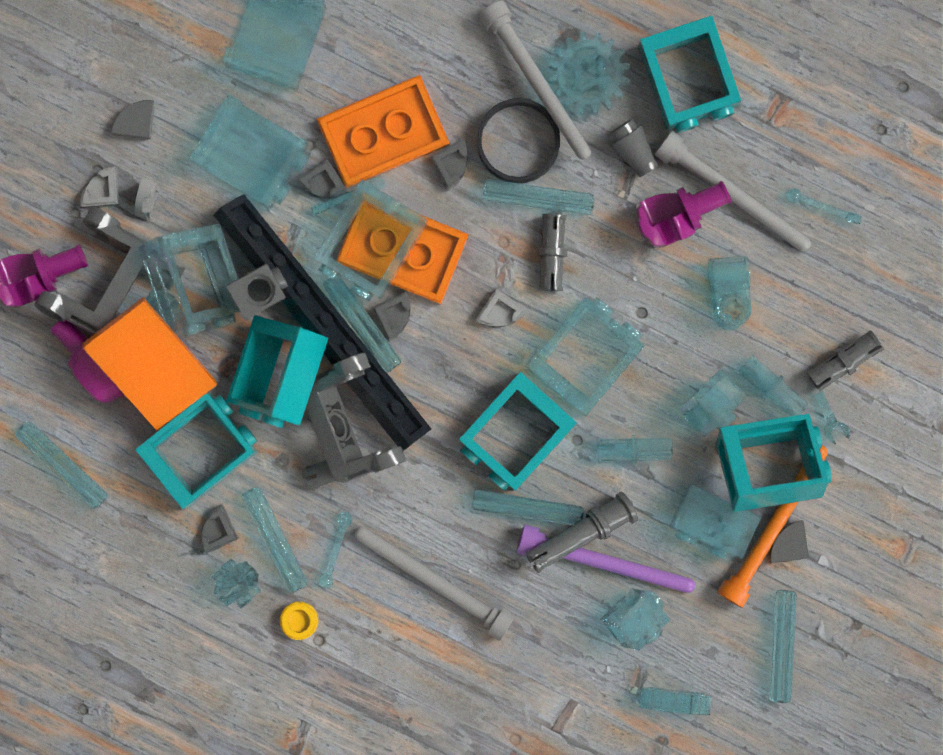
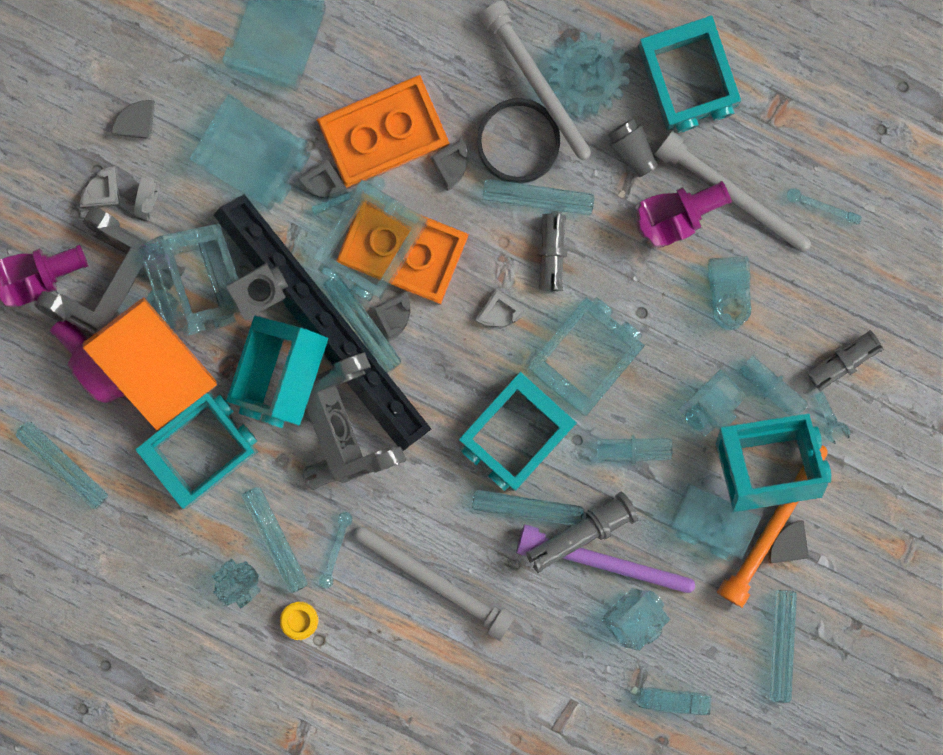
(217, 530): dark grey tile -> none

